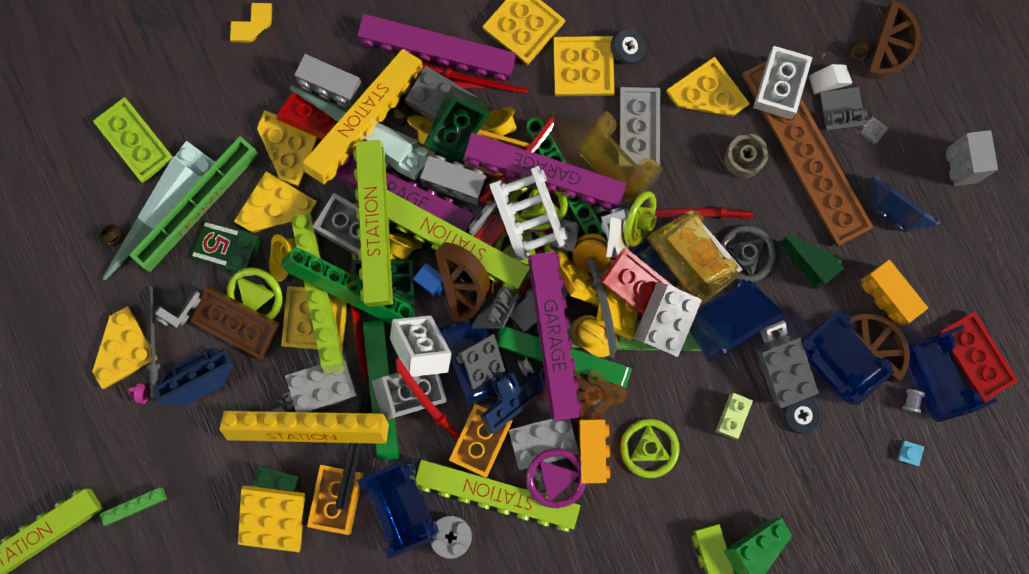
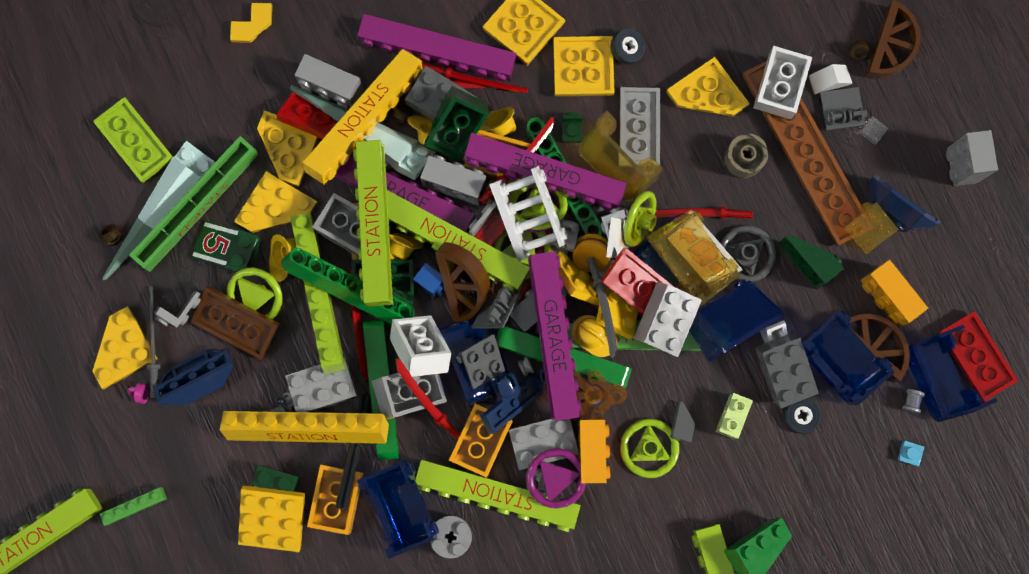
(298, 325): yellow plate -> none
(571, 128): none -> dark green bracket
(683, 424): none -> dark grey tile
(871, 227): none -> clear yellow hinge

